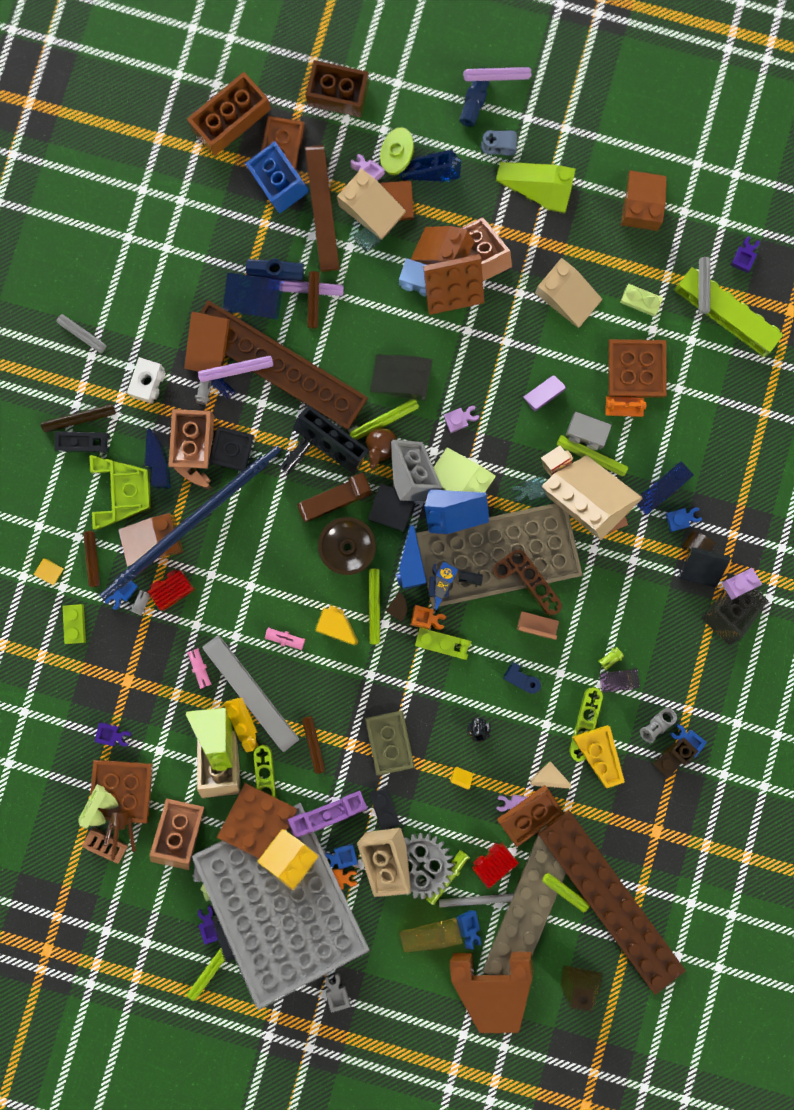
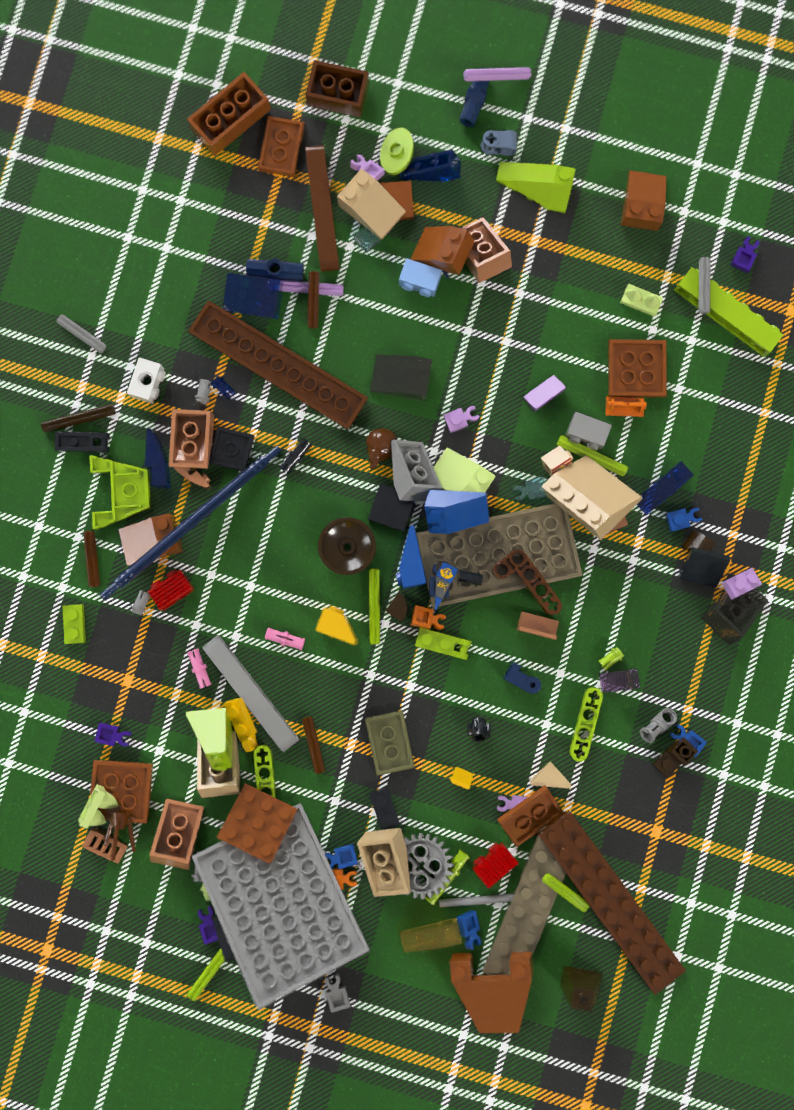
(48, 571): yellow slope -> none
(124, 593): blue plate -> none
(206, 342): dark orange tile -> none
(236, 368): lavender axle -> none
(277, 177): blue slope -> none
(287, 859): yellow slope -> none
(327, 815): medium lavender slope -> none
(330, 439): black brick -> none
(335, 498): reddish brown beam -> none
(384, 419): lime axle -> none
(454, 284): dark orange plate -> none
(568, 293): tan slope -> none
(601, 754): yellow wing -> none

